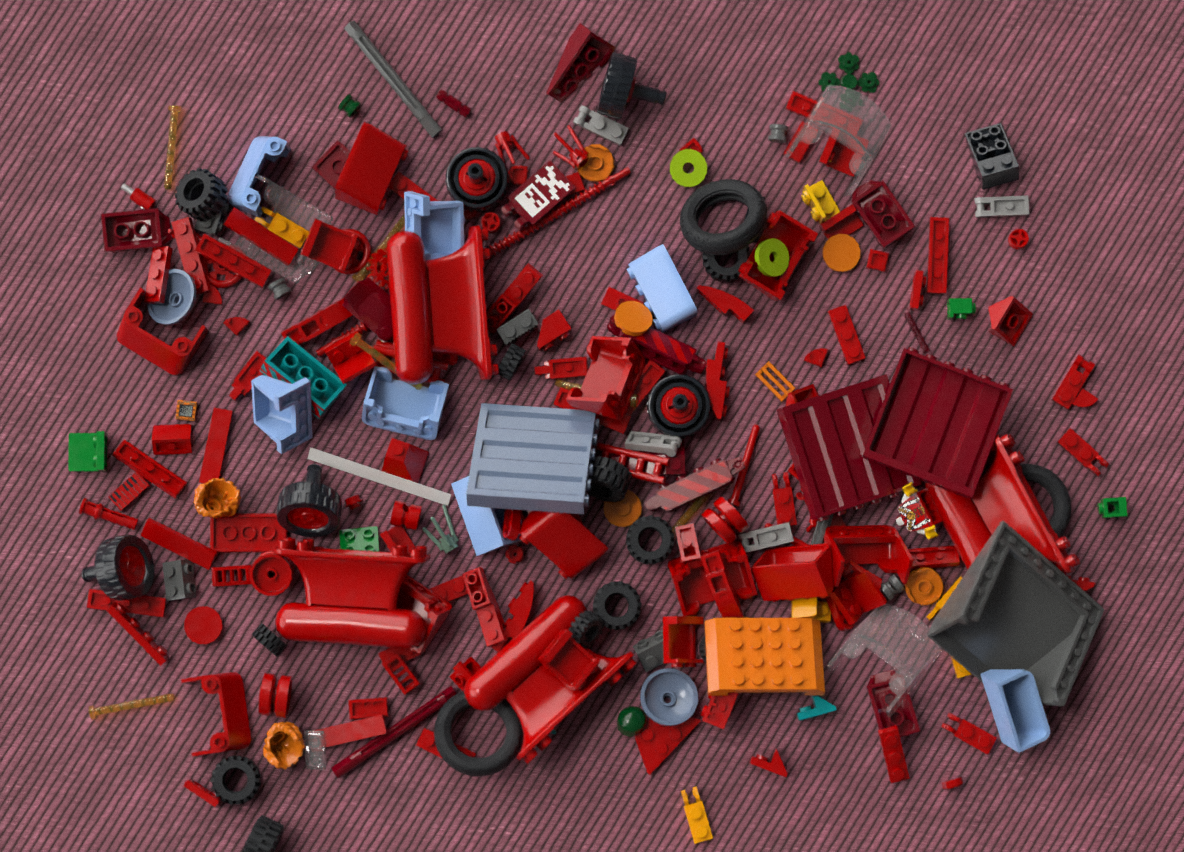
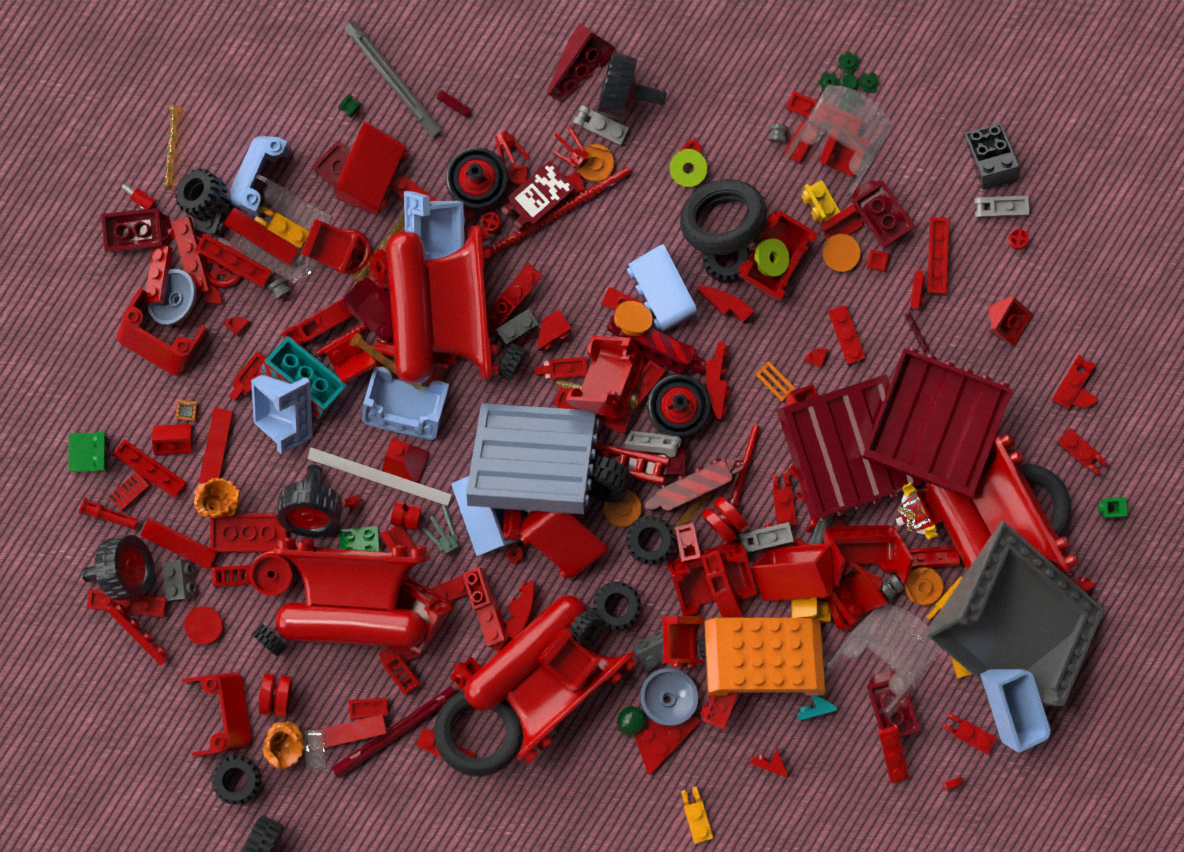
(129, 705): clear yellow bar -> none
(202, 792): red piece -> none
(960, 308): green brick -> none

